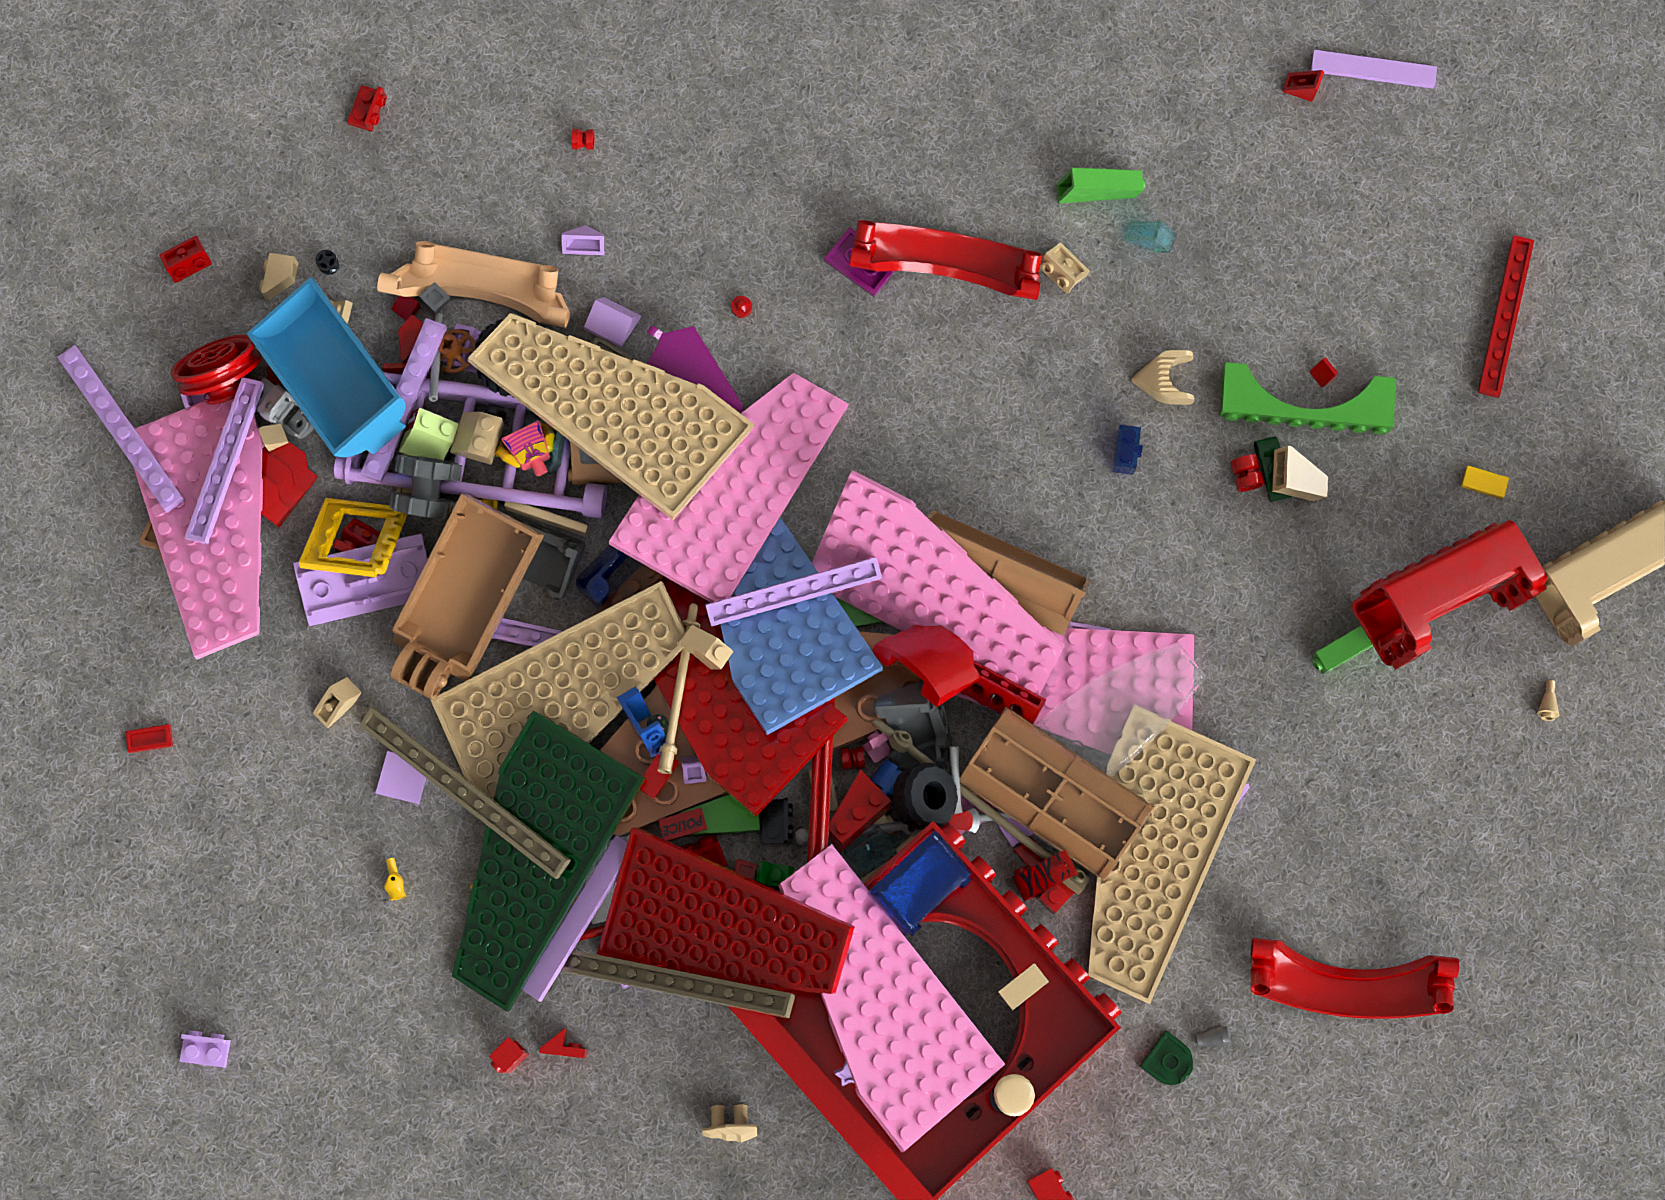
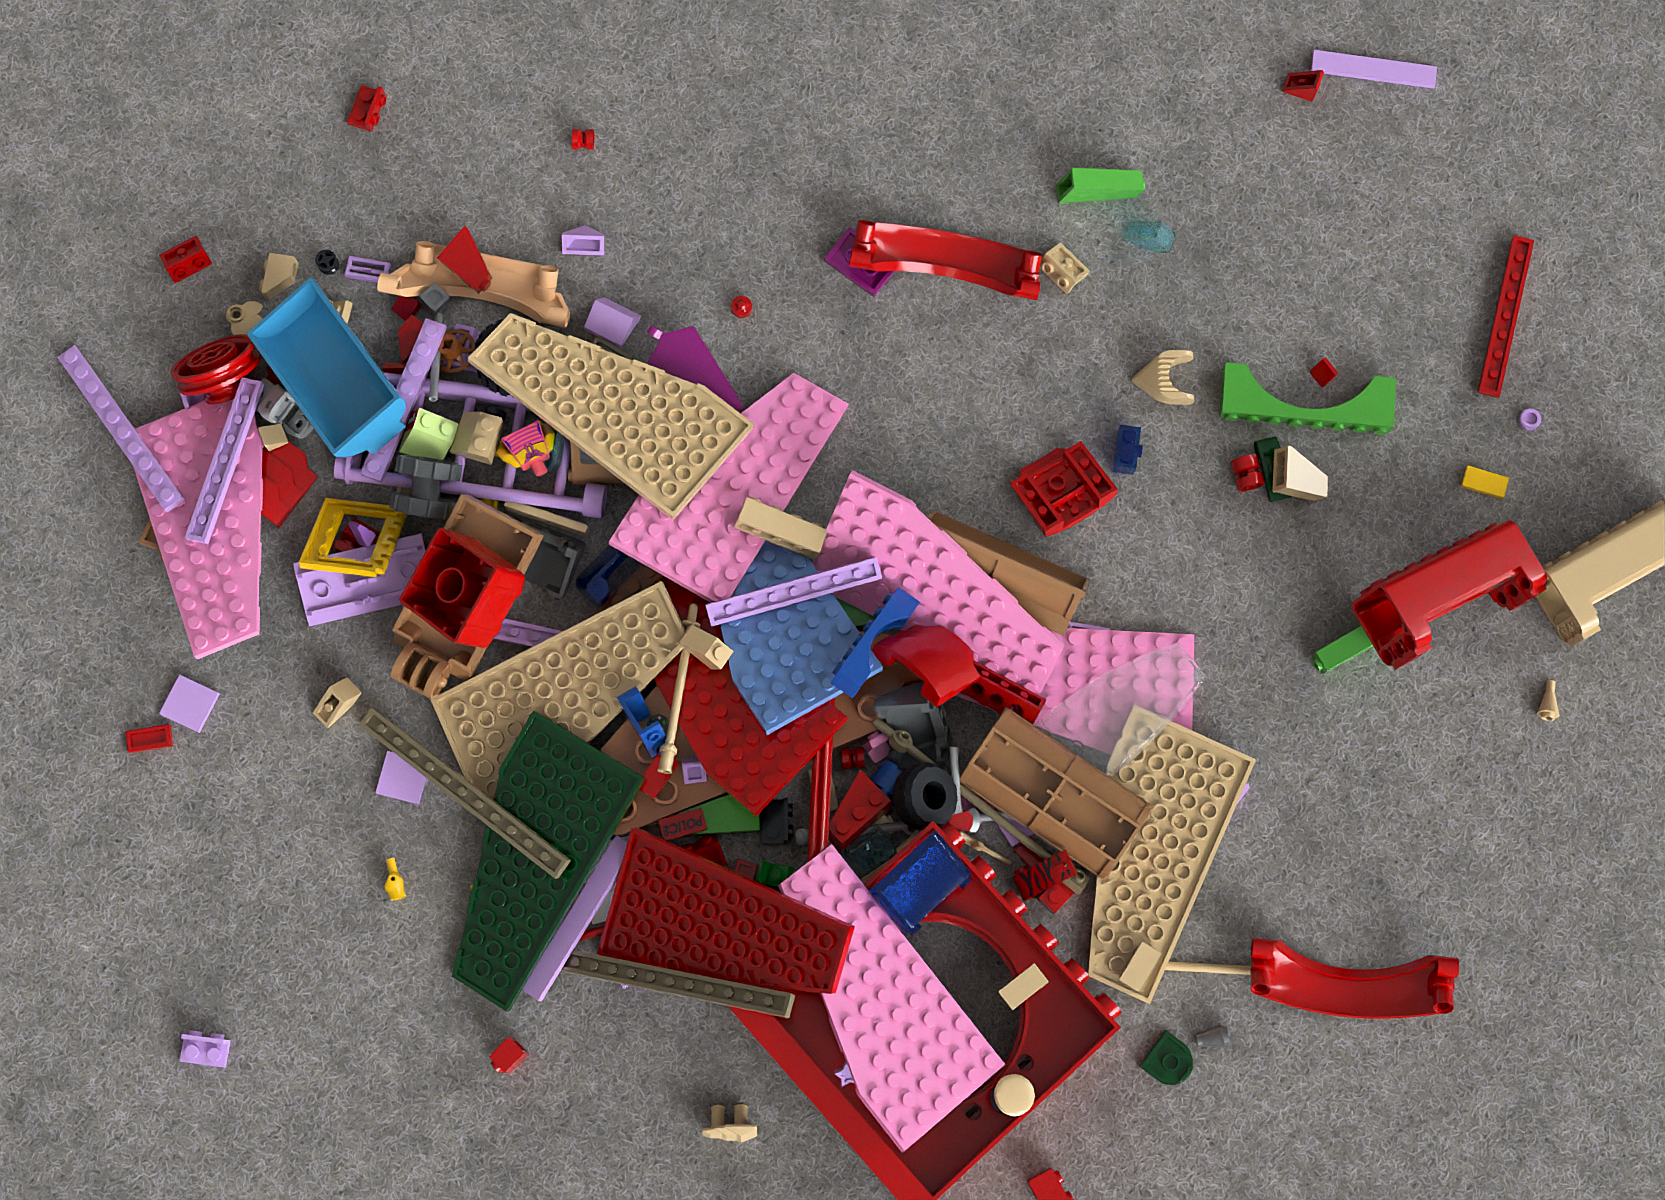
(189, 703): none -> lavender tile
(248, 318): none -> tan plate
(362, 534): none -> medium lavender slope
(363, 277): none -> lavender tile
(462, 588): none -> red brick
(466, 261): none -> red slope
(556, 1046): red slope -> none
(781, 528): none -> tan brick
(856, 668): none -> blue arch
(980, 847): none -> tan piece
(1063, 488): none -> red slope
(1139, 966): none -> tan tile
(1209, 968): none -> tan bar
(1529, 419): none -> lavender tile

